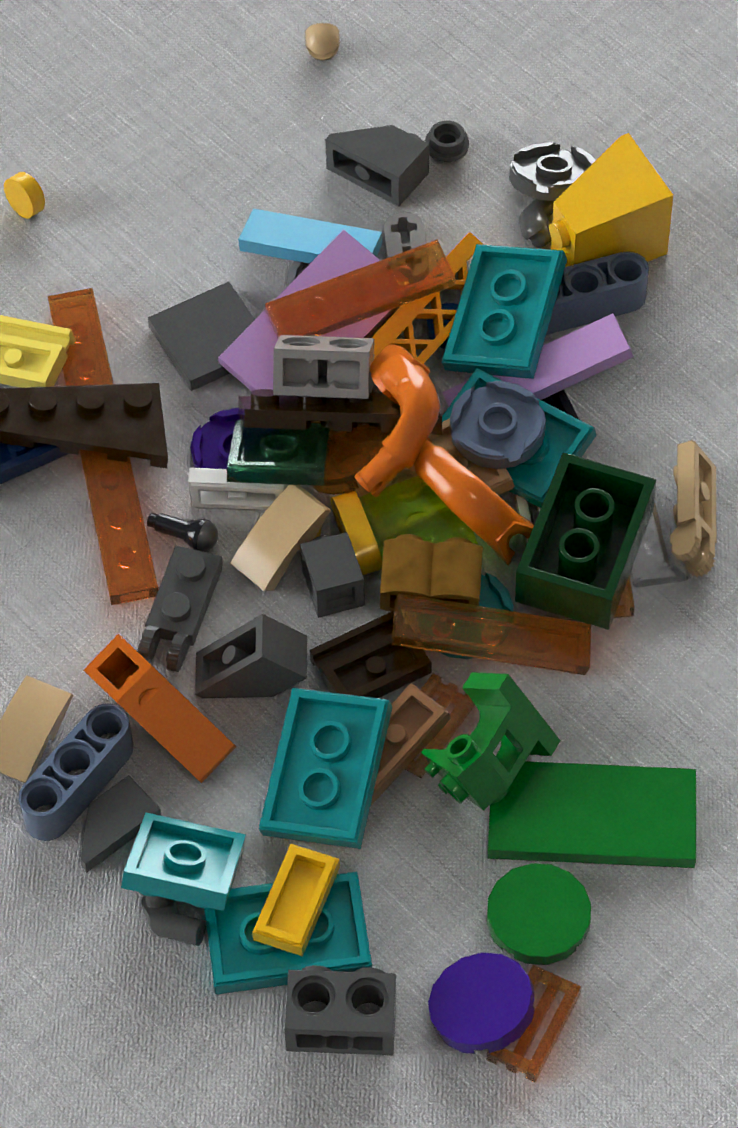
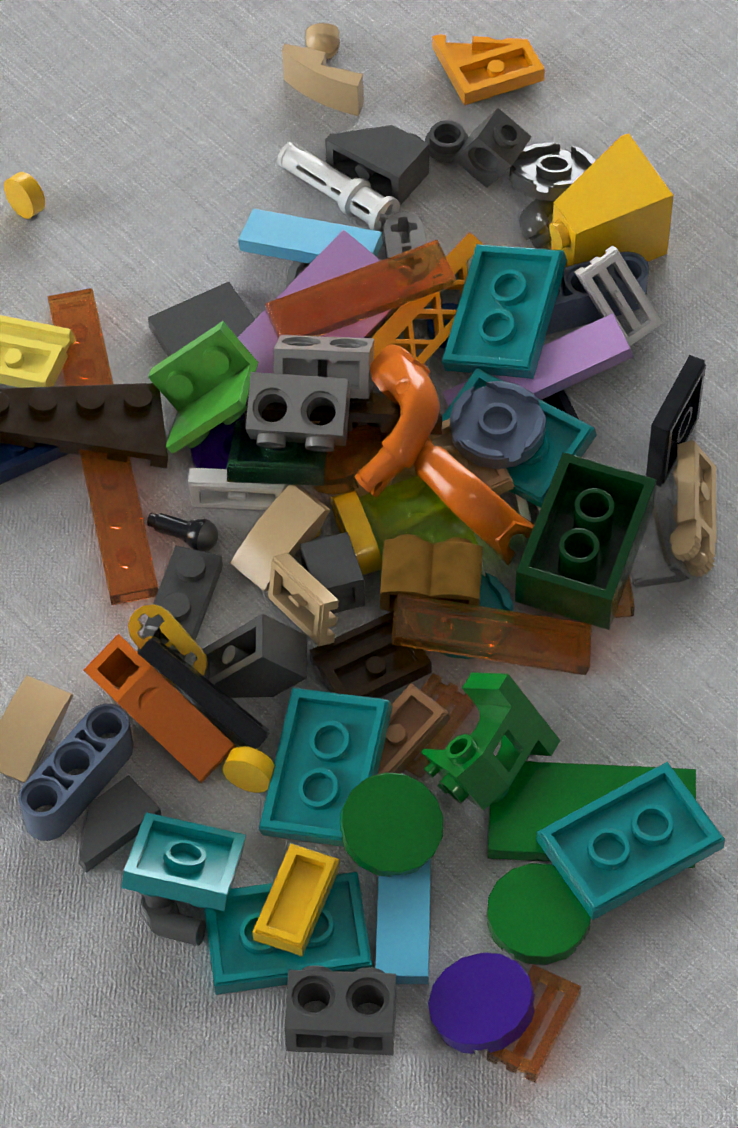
(172, 630): none -> yellow beam
(204, 692): none -> black tile
(205, 384): none -> bright green bracket
(249, 769): none -> yellow tile
(301, 397): none -> light grey brick
(303, 598): none -> tan tile
(333, 87): none -> tan slope
(352, 195): none -> white pin
(391, 824): none -> green tile
(404, 926): none -> medium azure tile
(488, 66): none -> light orange wing
(492, 148): none -> dark grey brick
(598, 267): none -> white tile
(630, 840): none -> teal tile
(675, 419): none -> black tile

